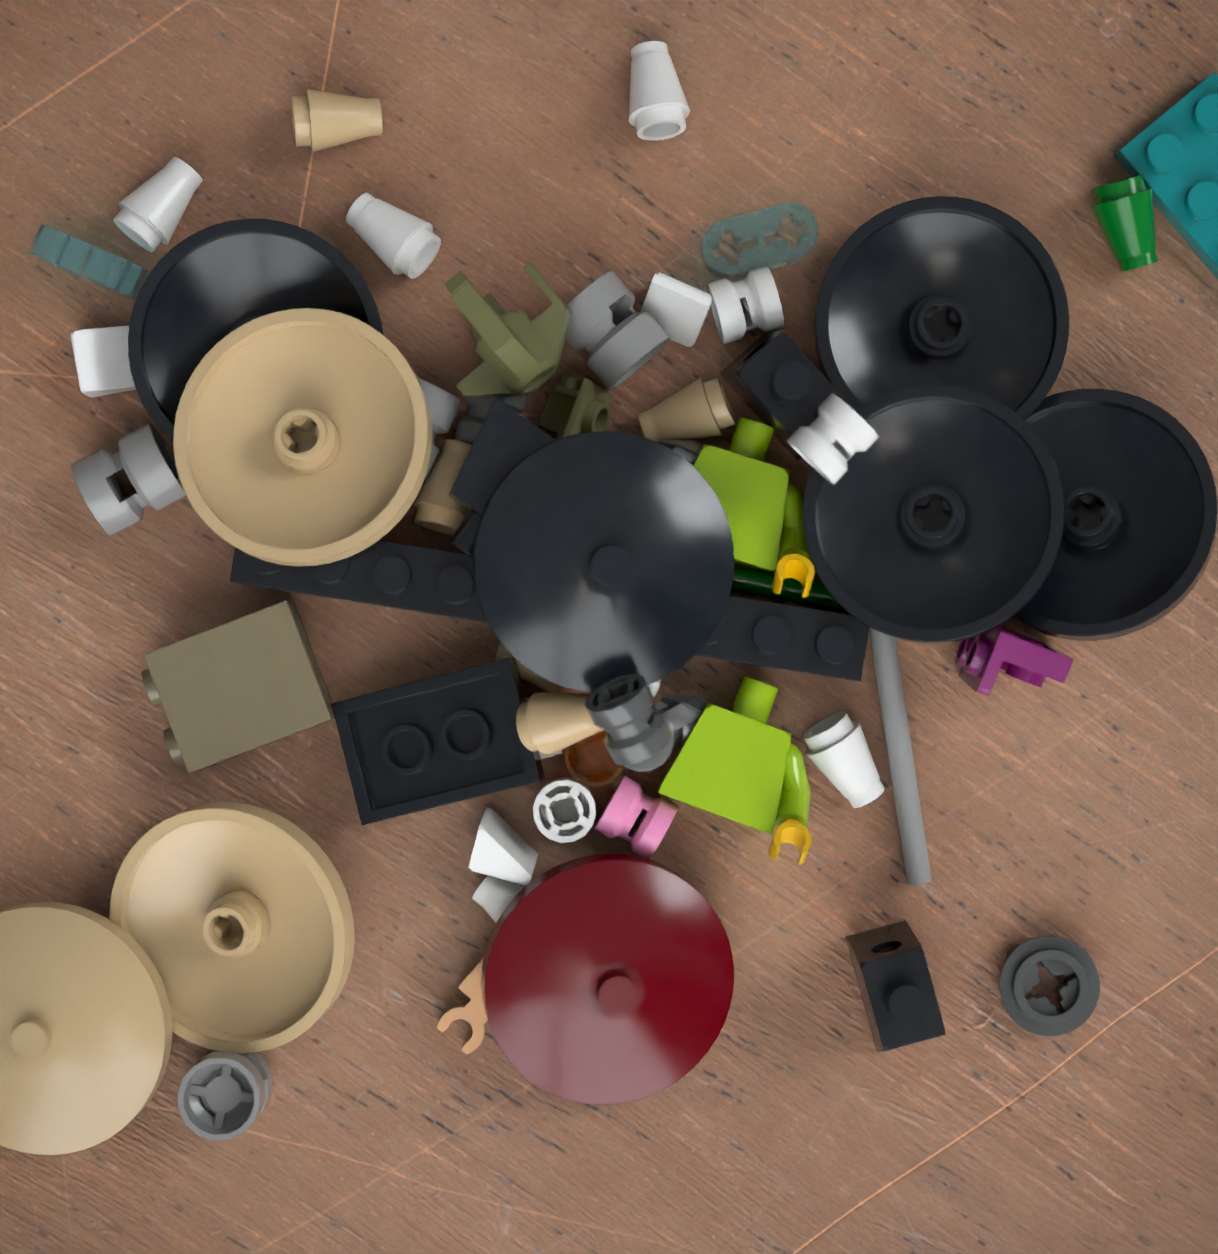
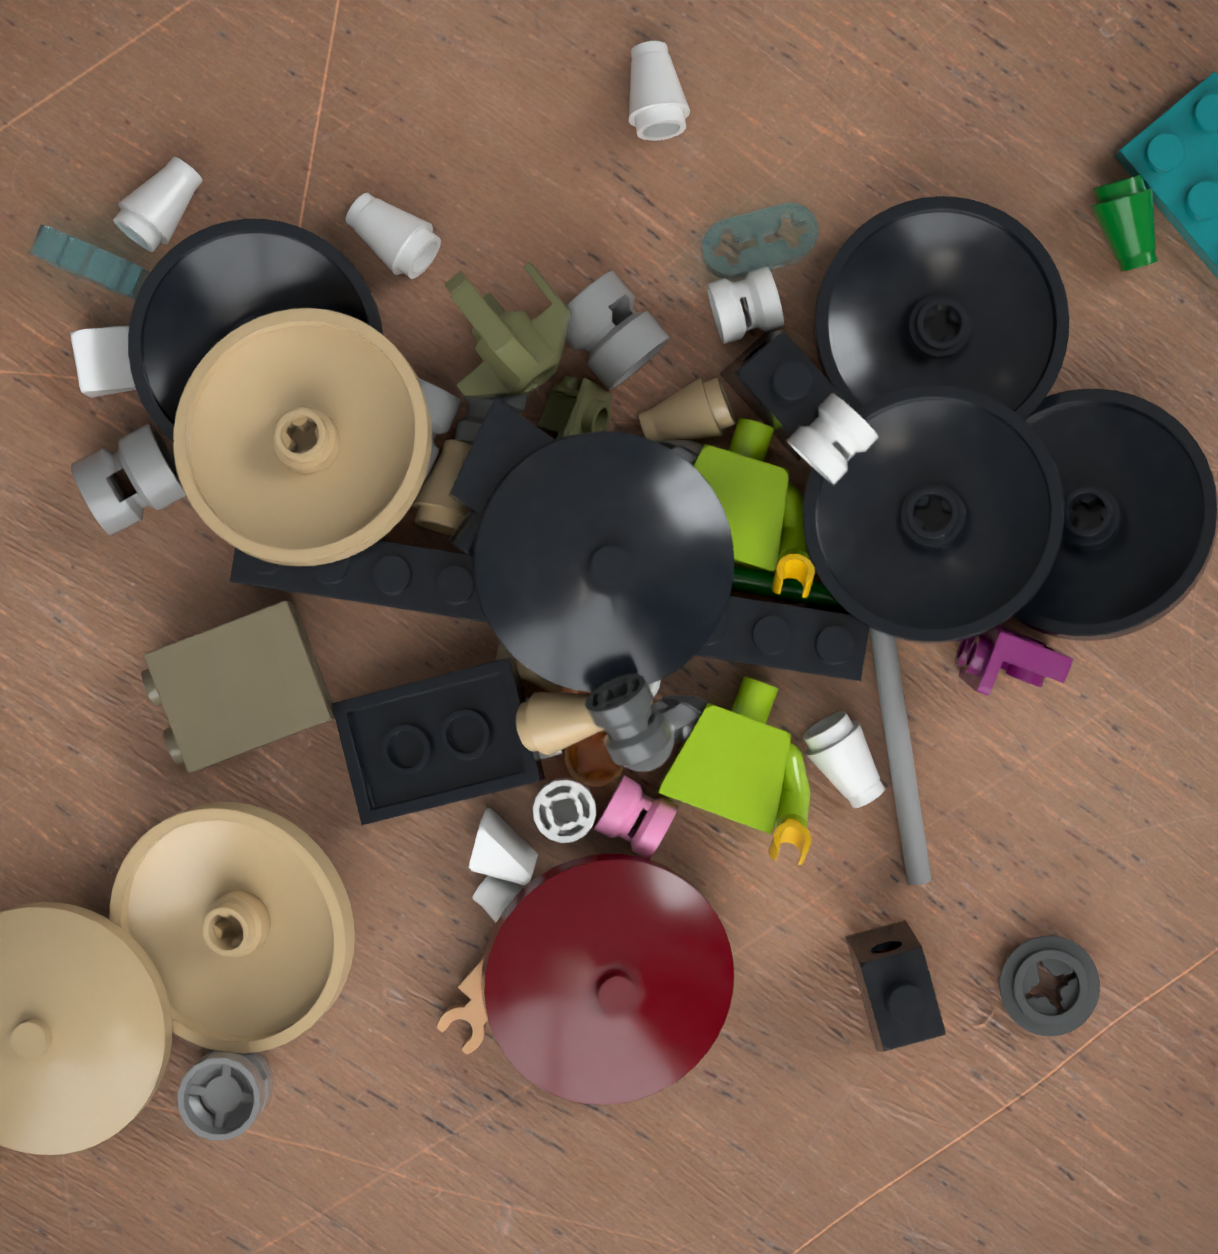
(333, 119): tan cone -> none
(677, 308): white slope -> none

